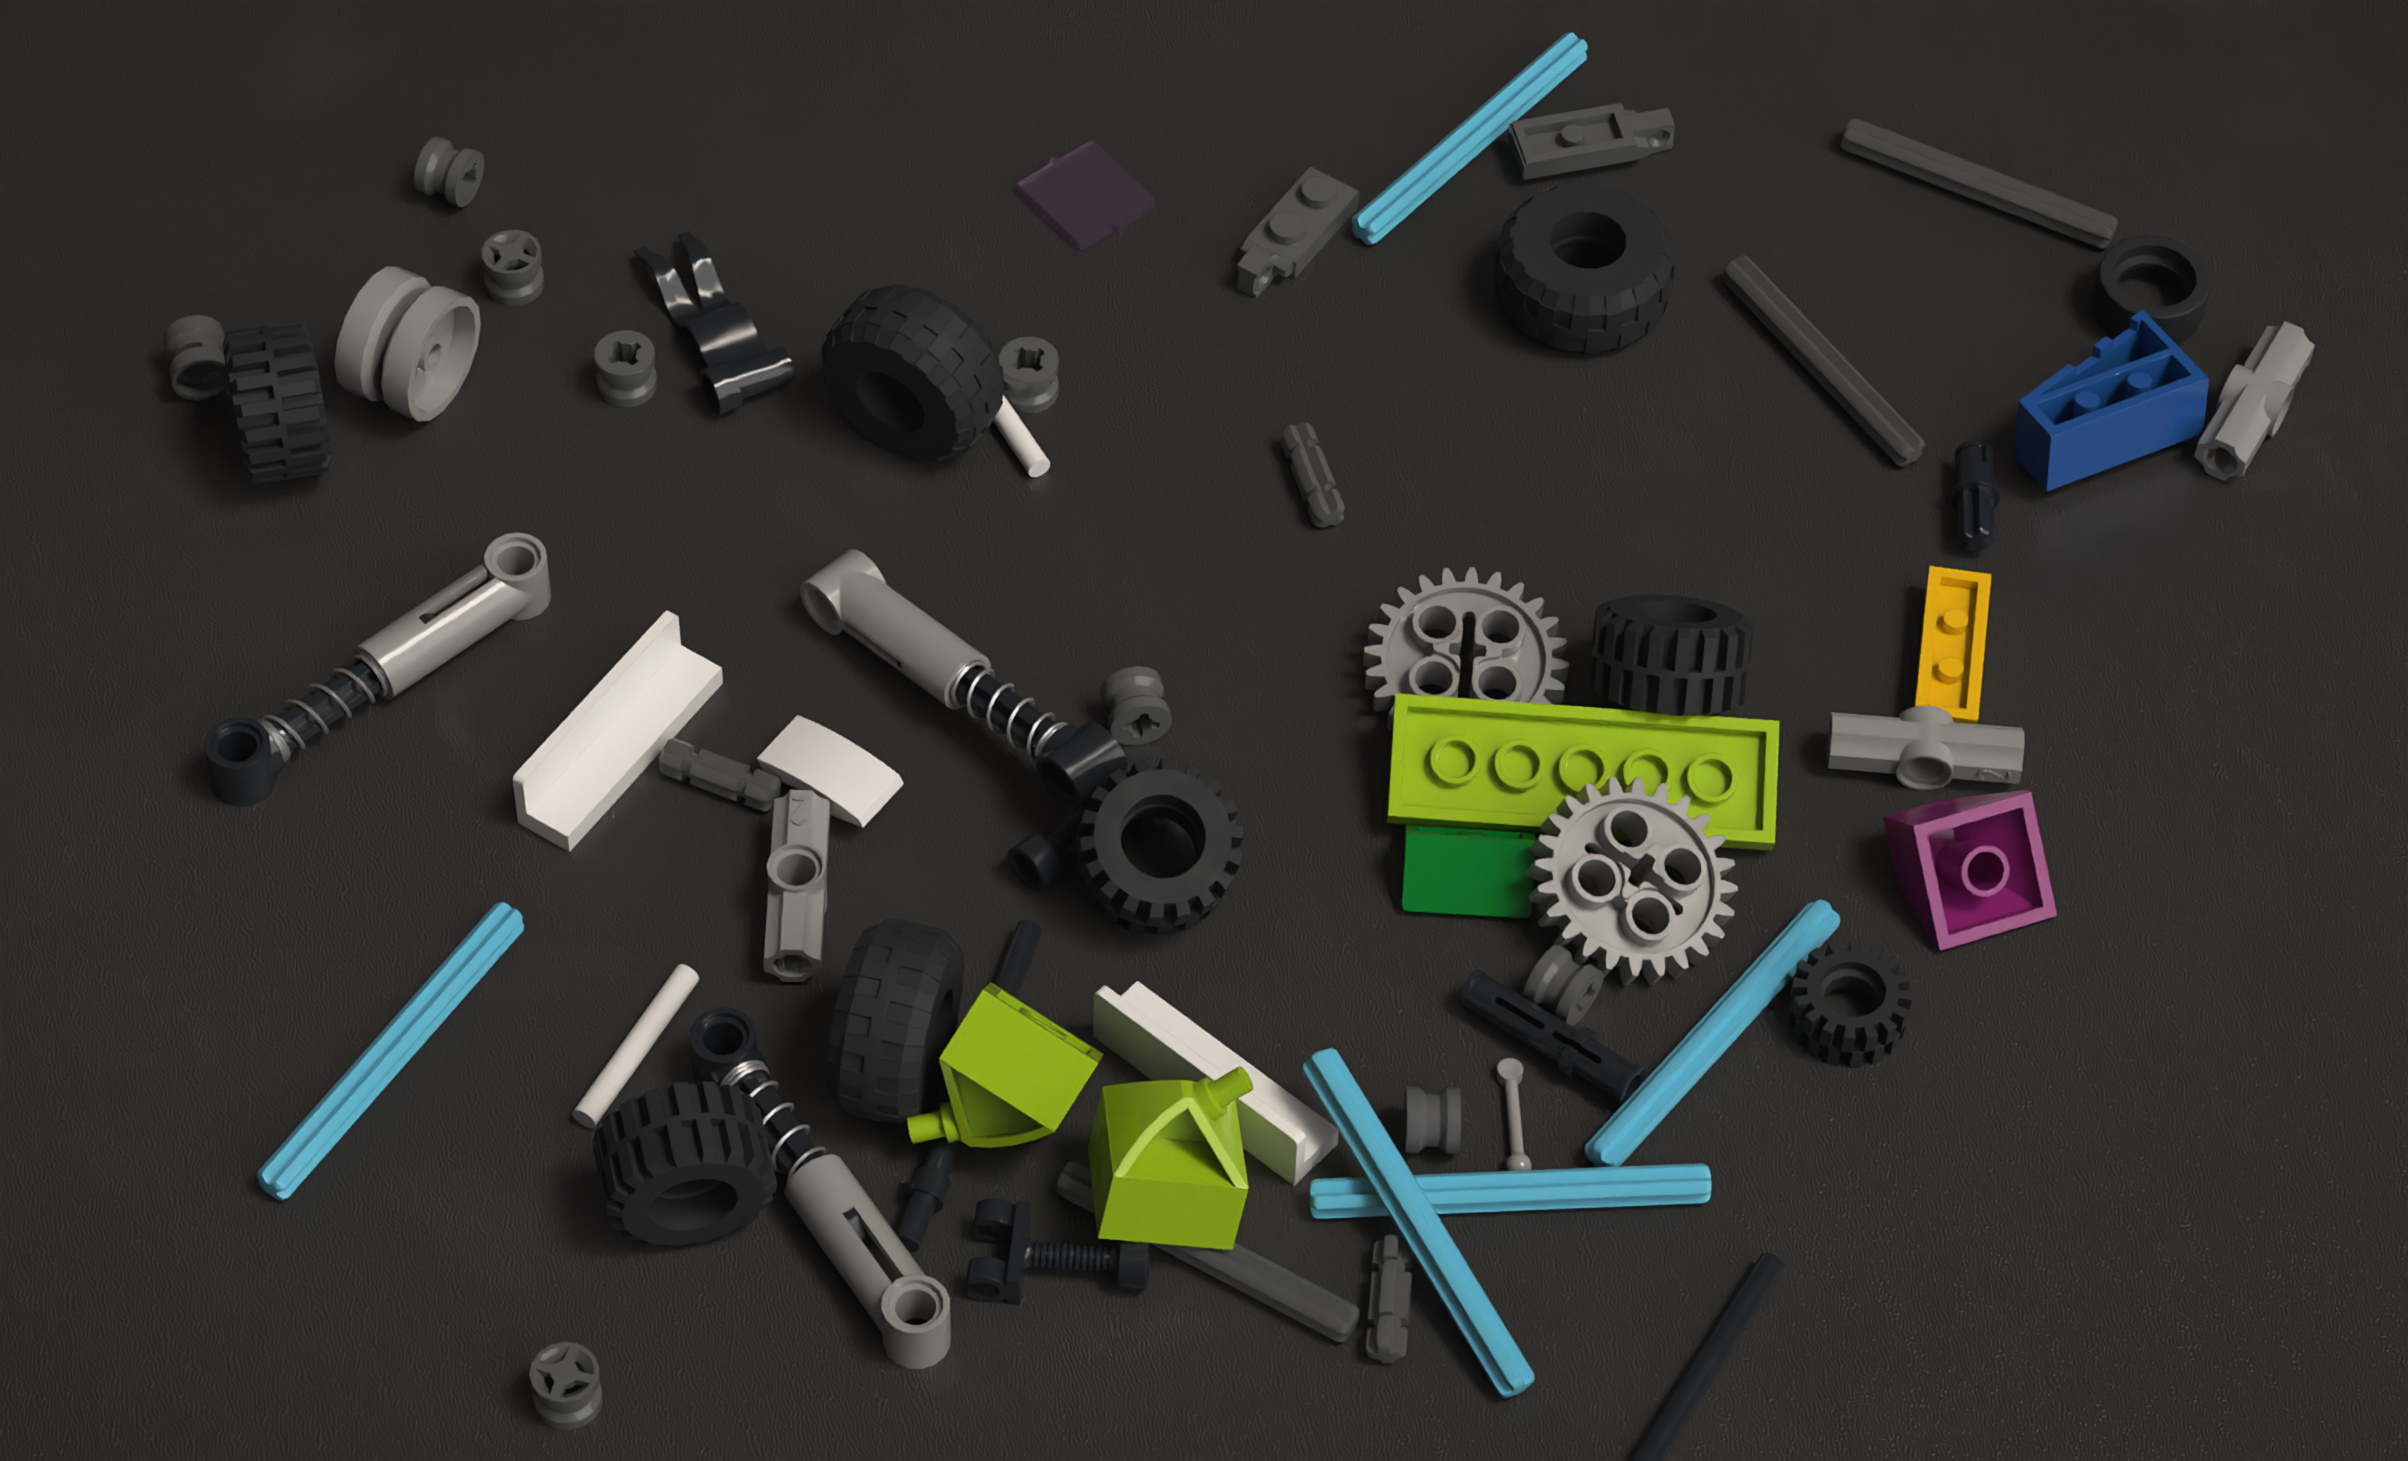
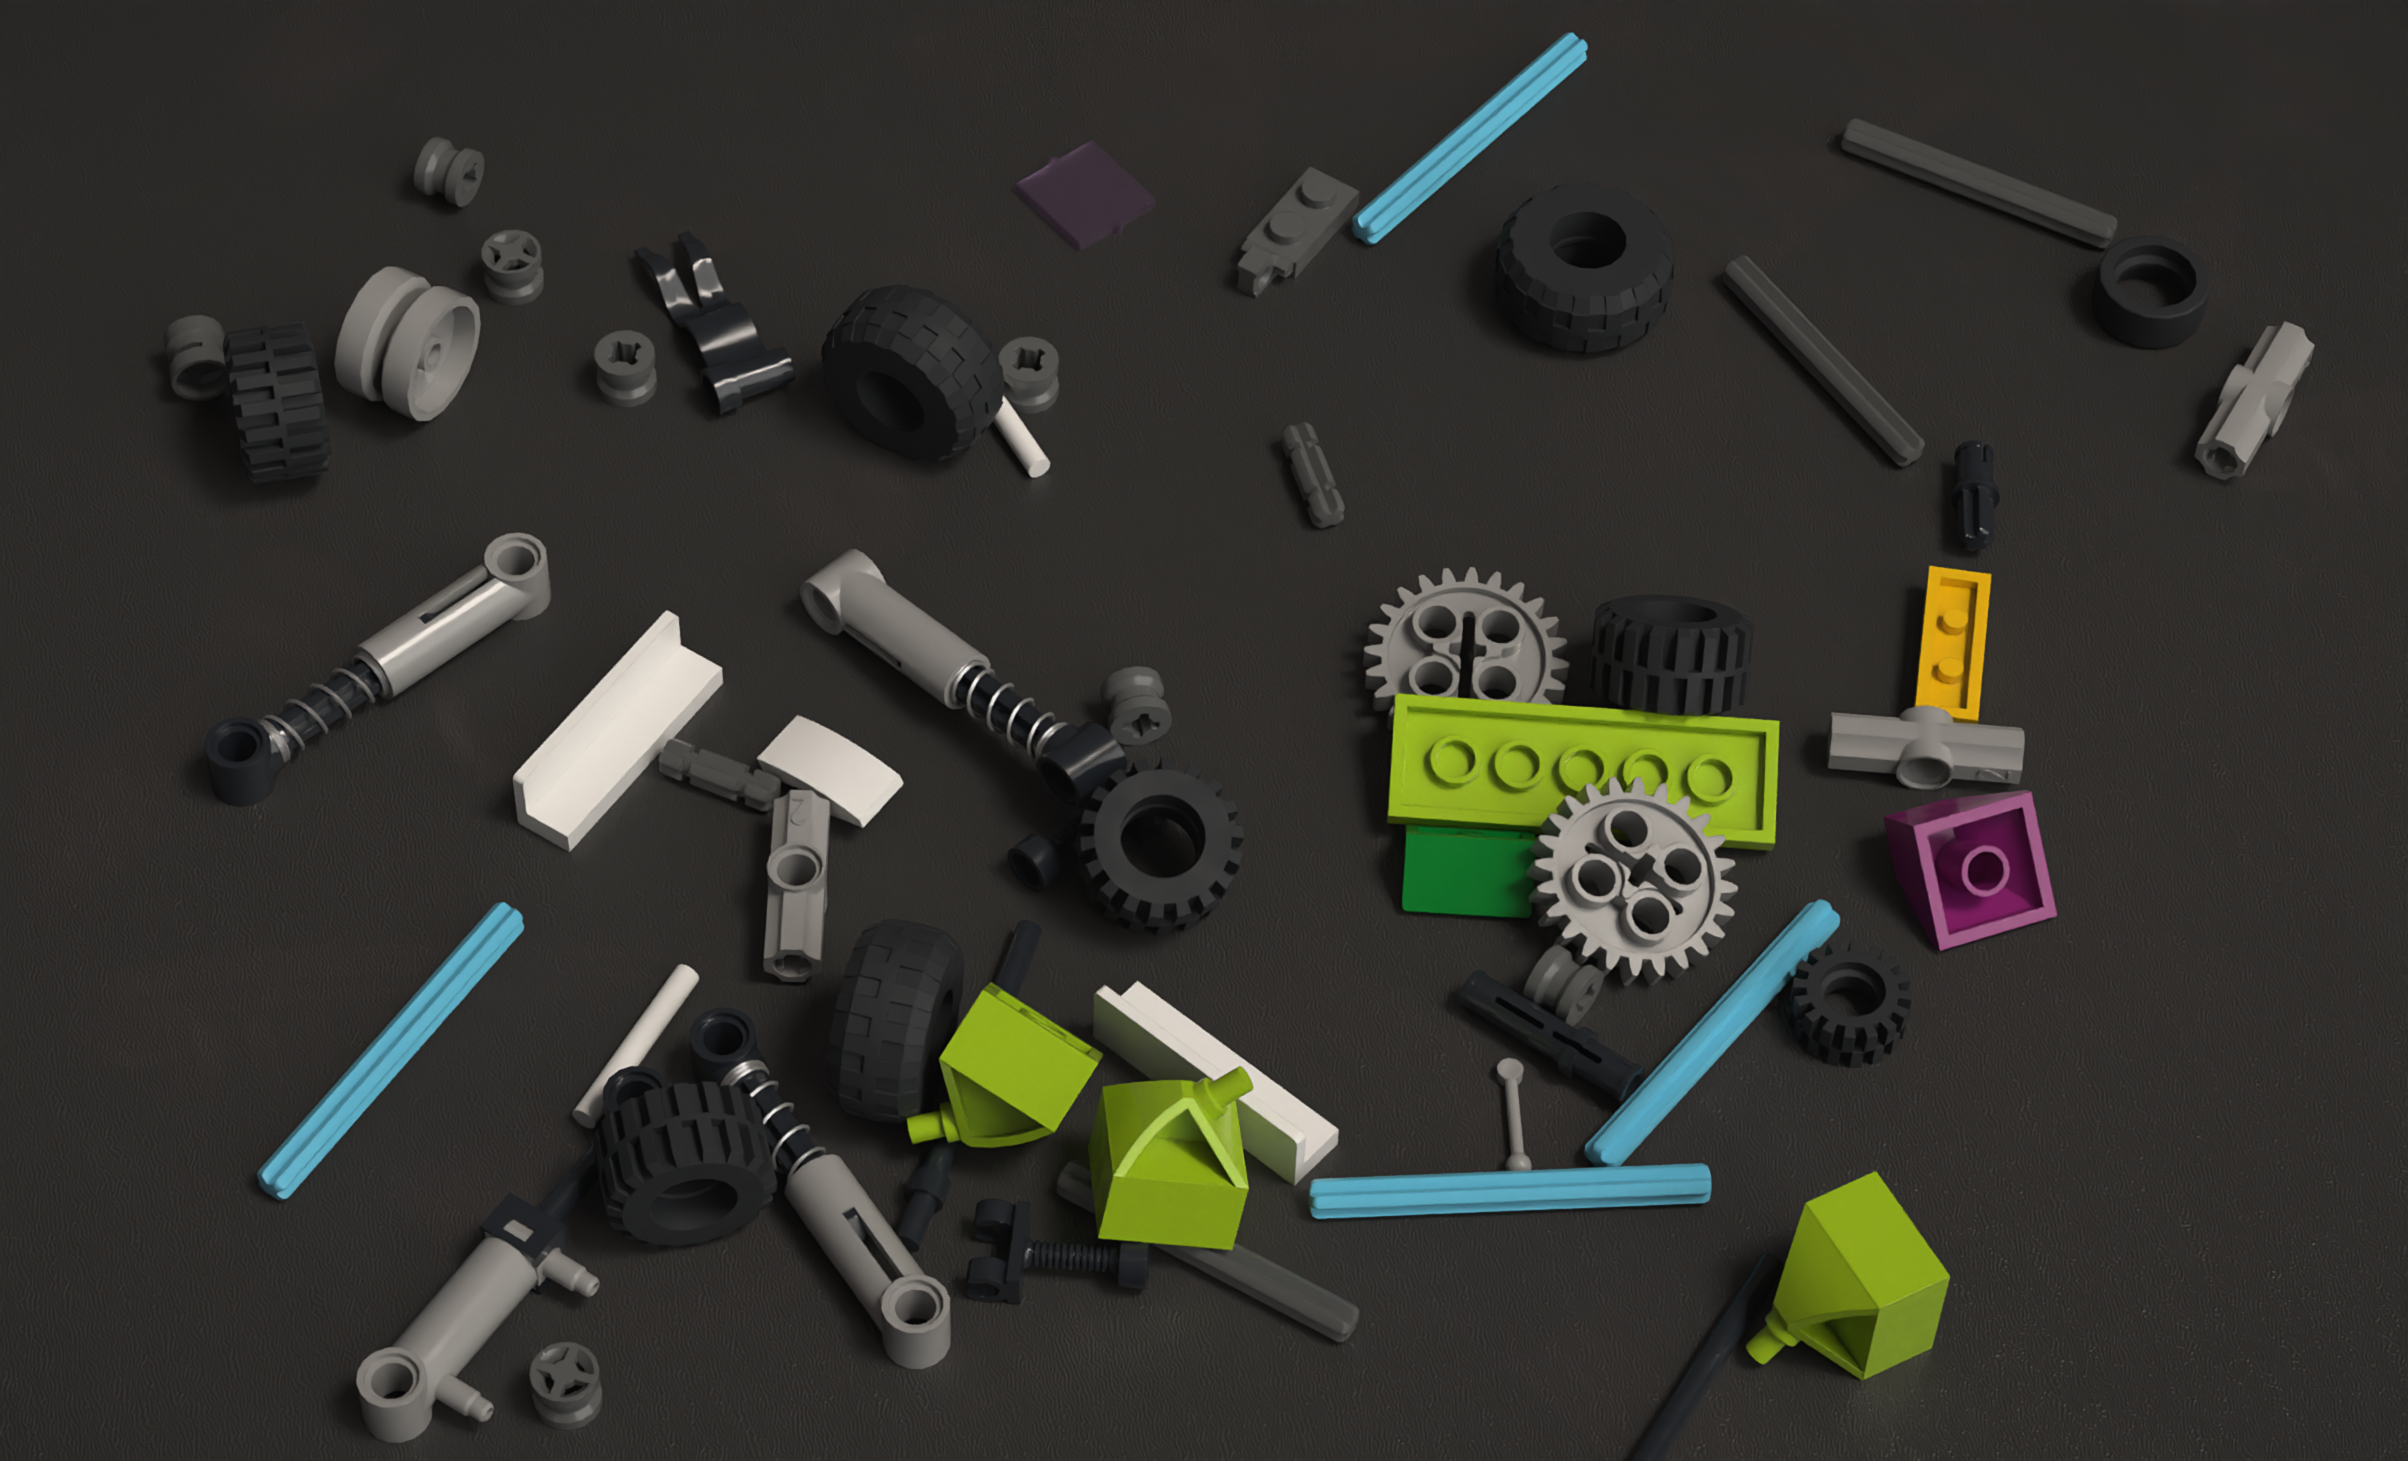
(518, 1253): none -> light grey piece
(1389, 1299): dark grey axle -> none
(1418, 1223): medium azure axle -> none
(1432, 1120): dark grey wheel -> none
(1588, 139): dark grey hinge -> none
(1856, 1283): none -> lime piece
(2111, 407): blue wedge -> none

